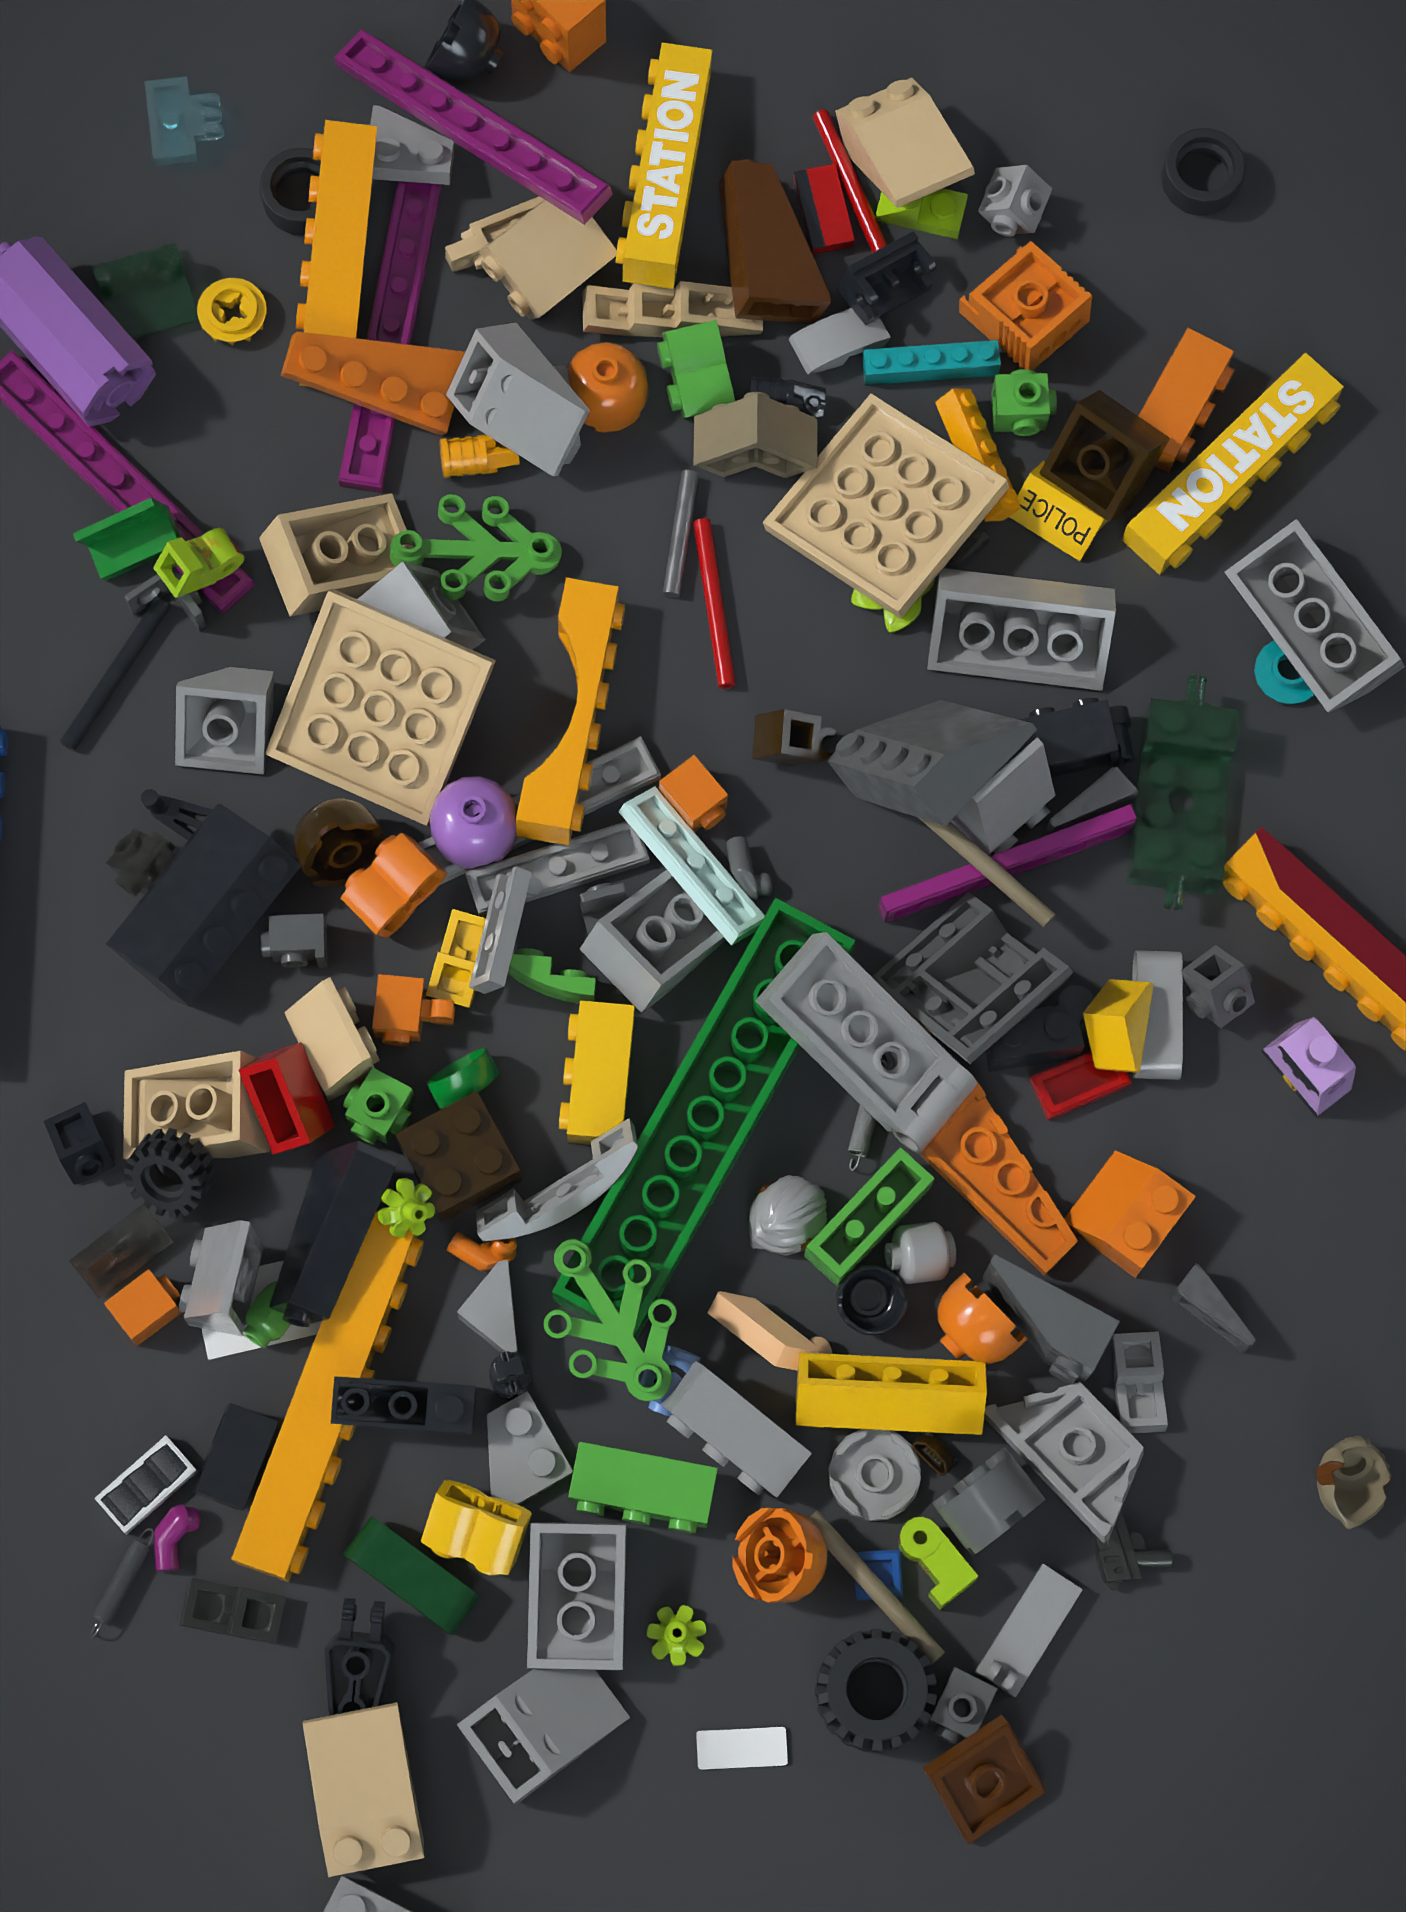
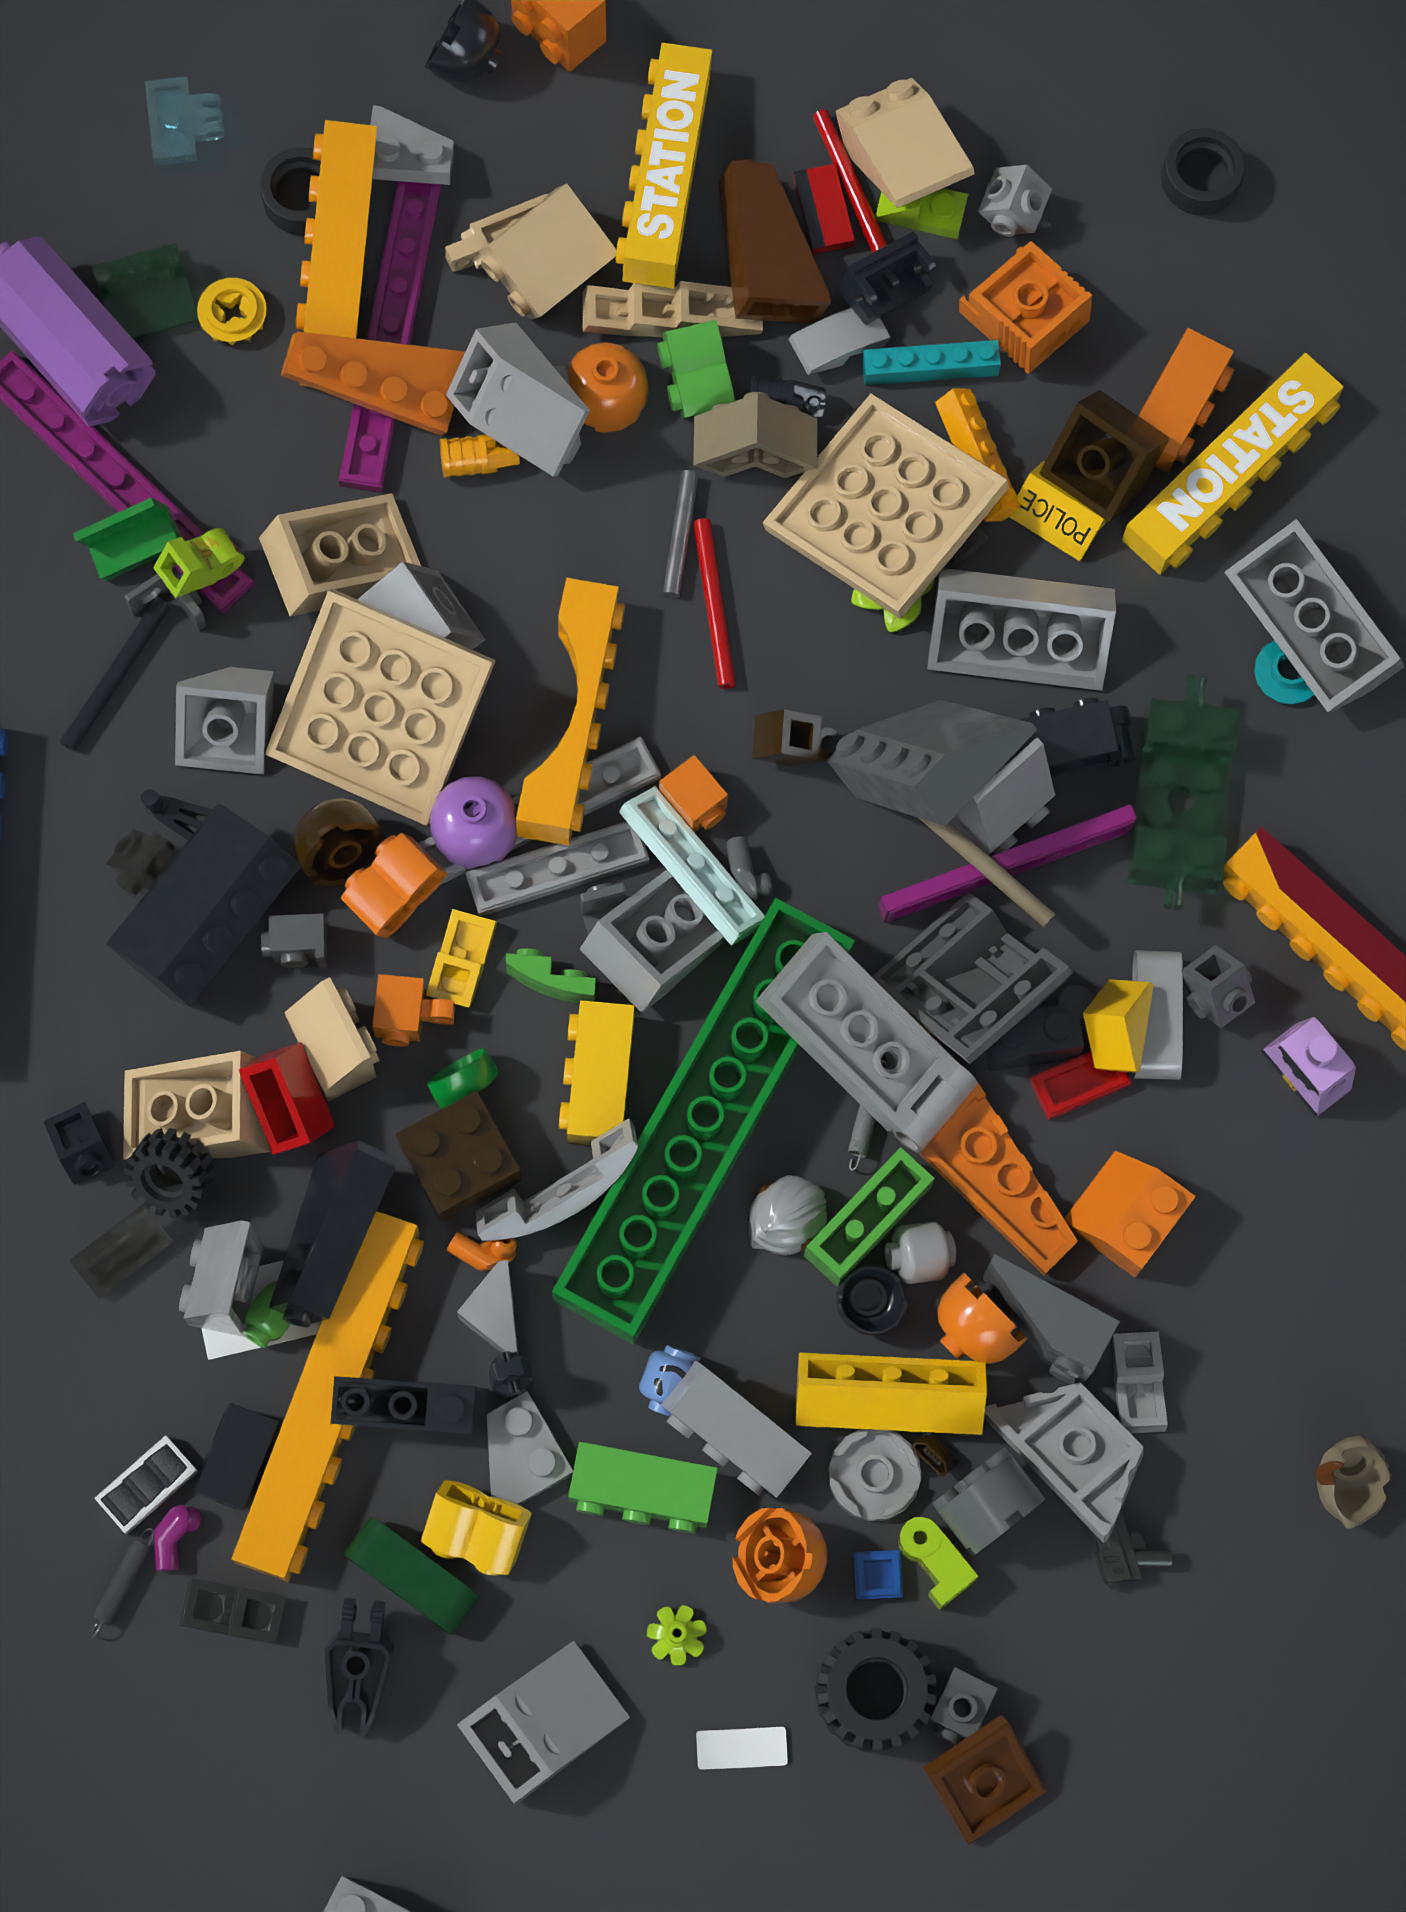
(144, 1306): orange brick -> none
(363, 1790): tan slope -> none
(378, 1092): bright green brick -> none
(406, 1208): lime plant -> none
(473, 127): magenta tile -> none
(482, 549): bright green plant -> none
(502, 928): light grey hinge -> none
(576, 1595): light grey slope -> none
(616, 1327): bright green plant -> none
(764, 1330): light nougat piece -> none
(877, 1590): dark tan bar -> none
(1022, 402): bright green brick -> none
(1028, 1630): light grey hinge -> none
(1103, 796): flat silver slope -> none
(1206, 1303): flat silver slope -> none

